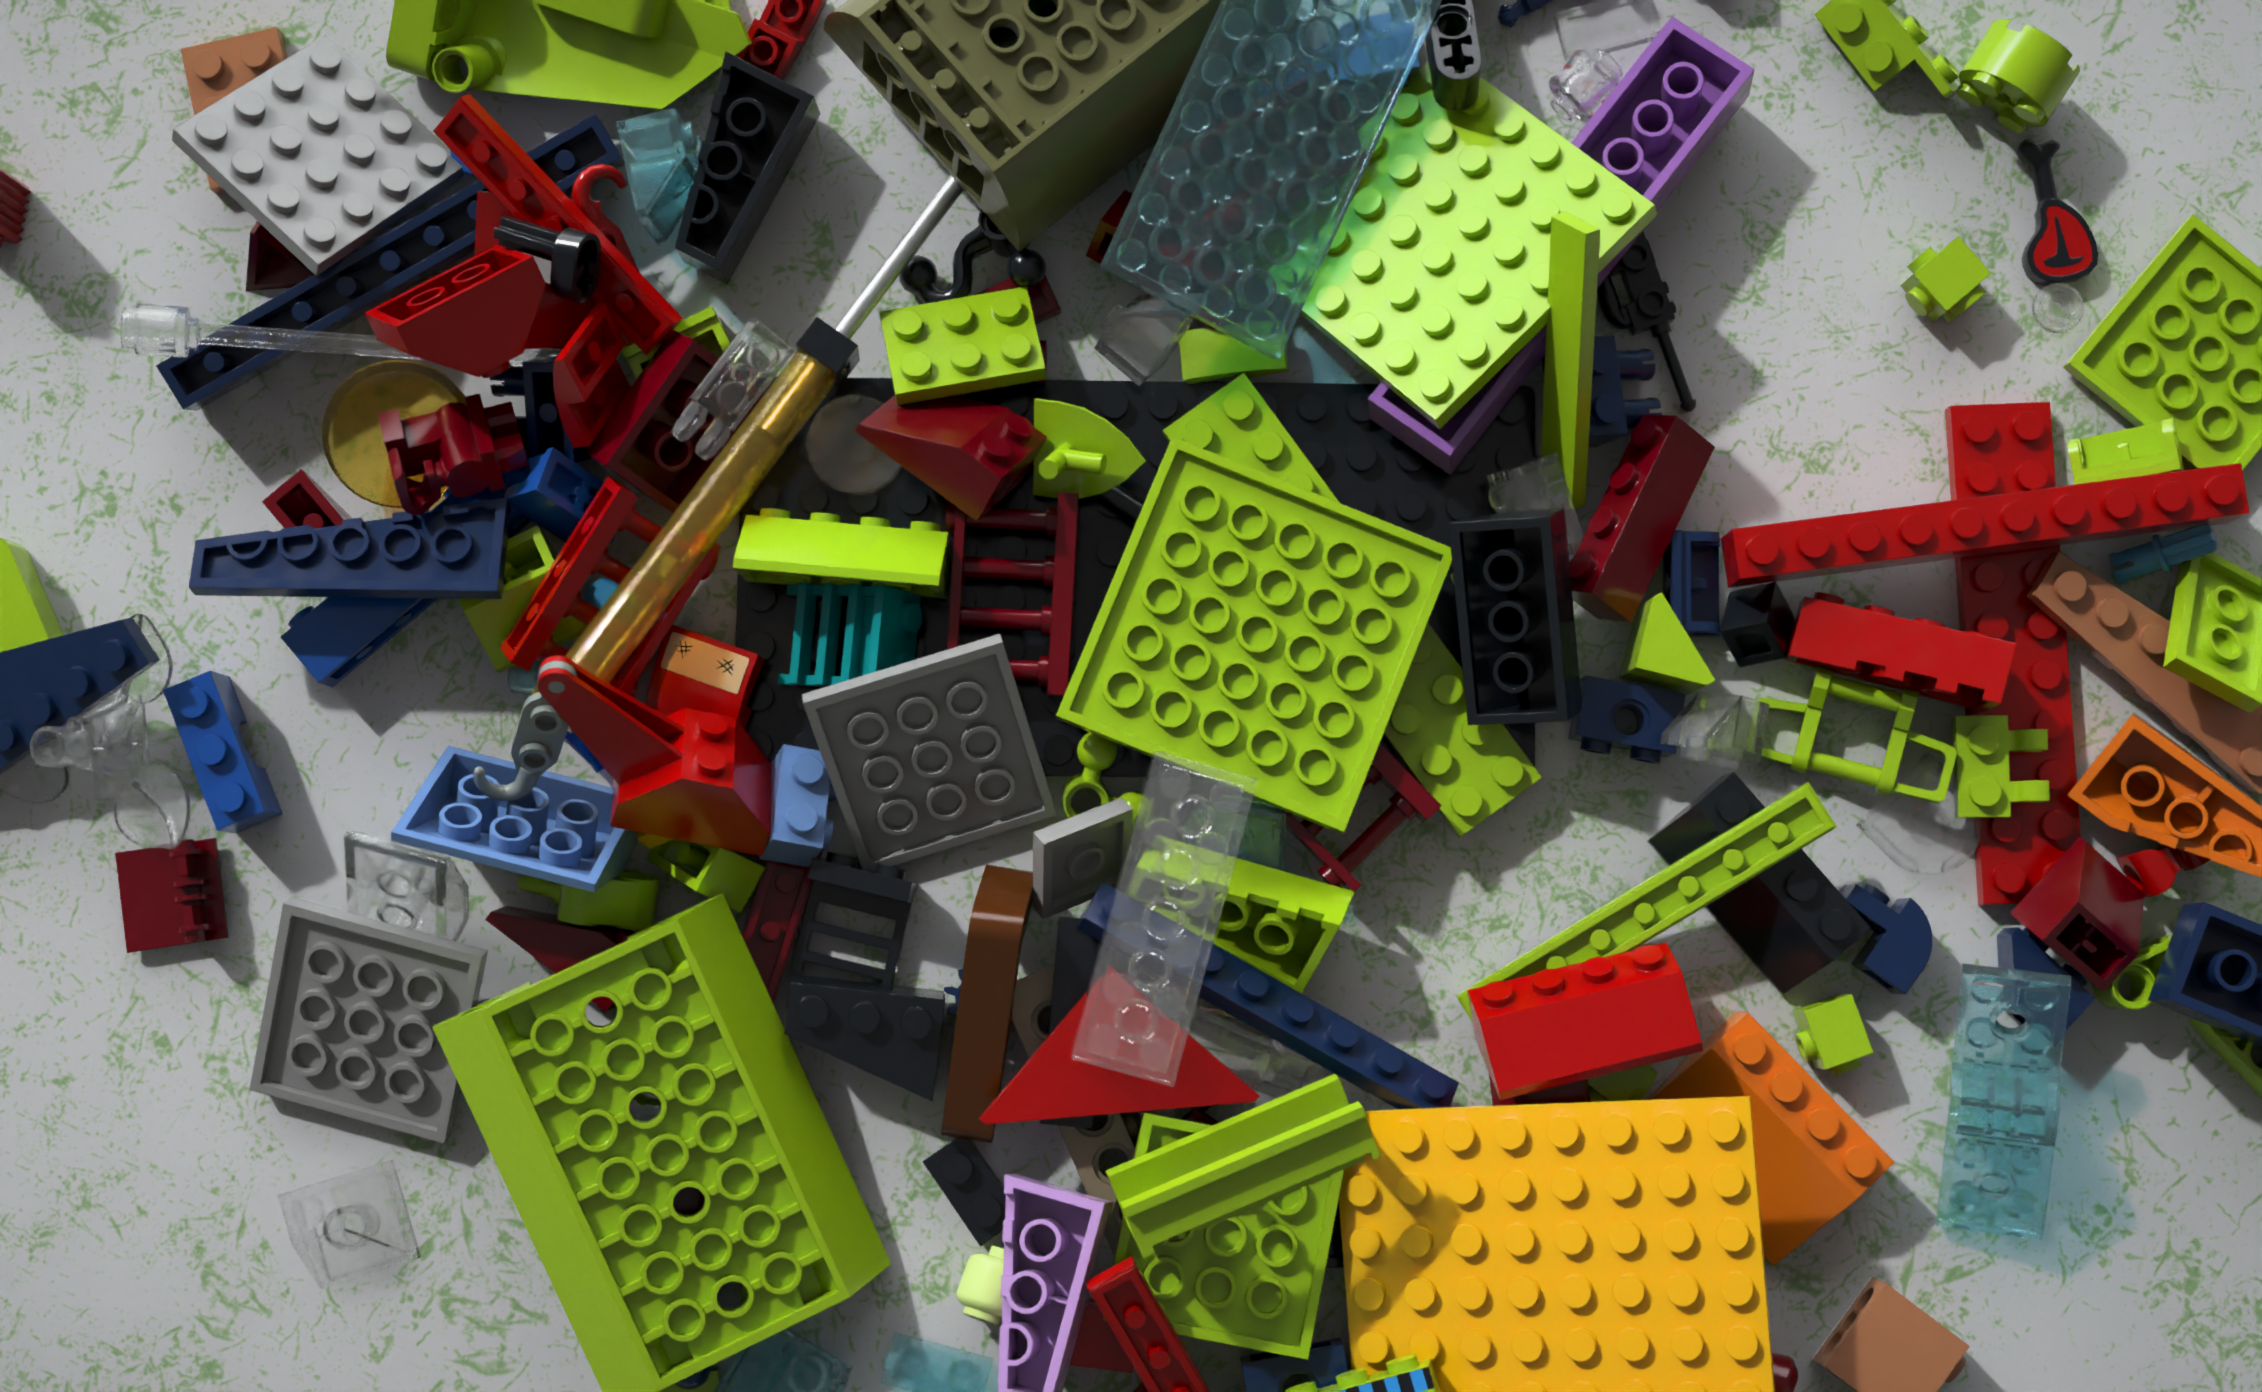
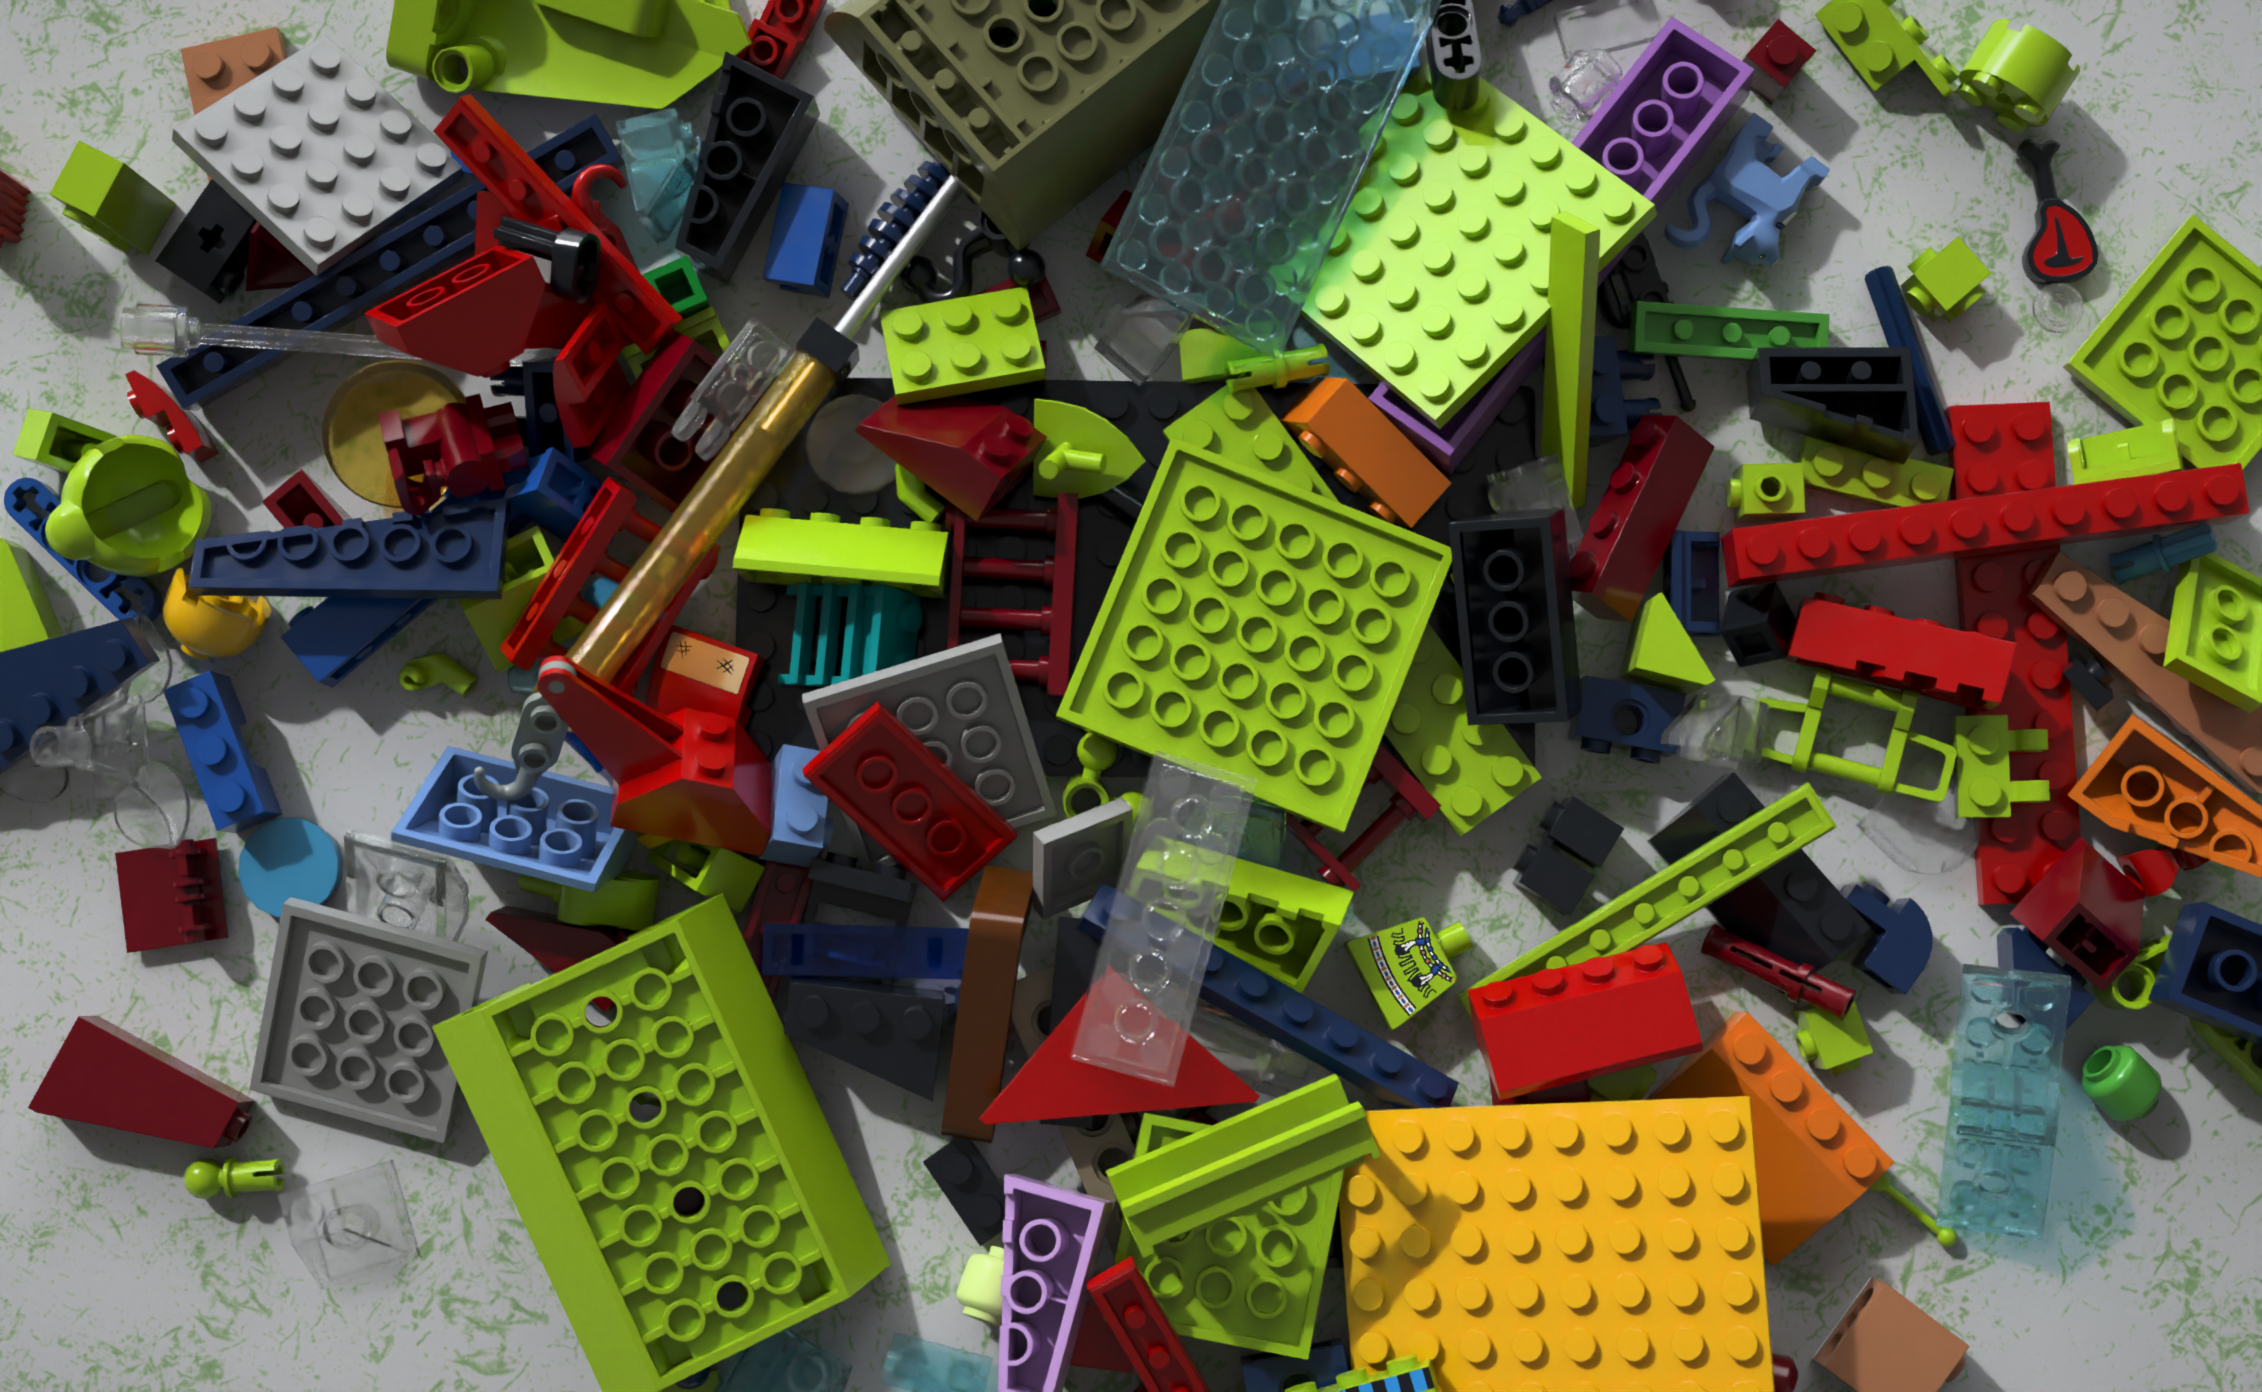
(56, 440): none -> lime slope
(79, 569): none -> blue beam
(111, 200): none -> lime brick
(129, 508): none -> lime piece
(135, 1087): none -> dark red slope
(163, 409): none -> red slope
(191, 248): none -> black brick
(207, 1177): none -> lime pin
(212, 623): none -> yellow cylinder
(289, 861): none -> dark azure tile
(435, 670): none -> lime arm
(679, 286): none -> green brick
(806, 239): none -> blue hinge
(863, 951): none -> clear blue slope
(894, 224): none -> dark blue piece
(909, 801): none -> red tile
(915, 496): none -> lime arm
(1268, 371): none -> lime pin
(1365, 450): none -> orange wedge
(1407, 965): none -> lime torso
(1576, 831): none -> black piece
(1720, 331): none -> bright green plate
(1752, 191): none -> medium blue animal
(1766, 492): none -> lime brick
(1777, 60): none -> dark red brick
(1833, 998): none -> dark red pin
(1838, 396): none -> black wedge
(1872, 478): none -> lime plate
(1901, 333): none -> dark blue axle
(1945, 1235): none -> lime hinge
(2090, 679): none -> black plate
(2121, 1083): none -> bright green head

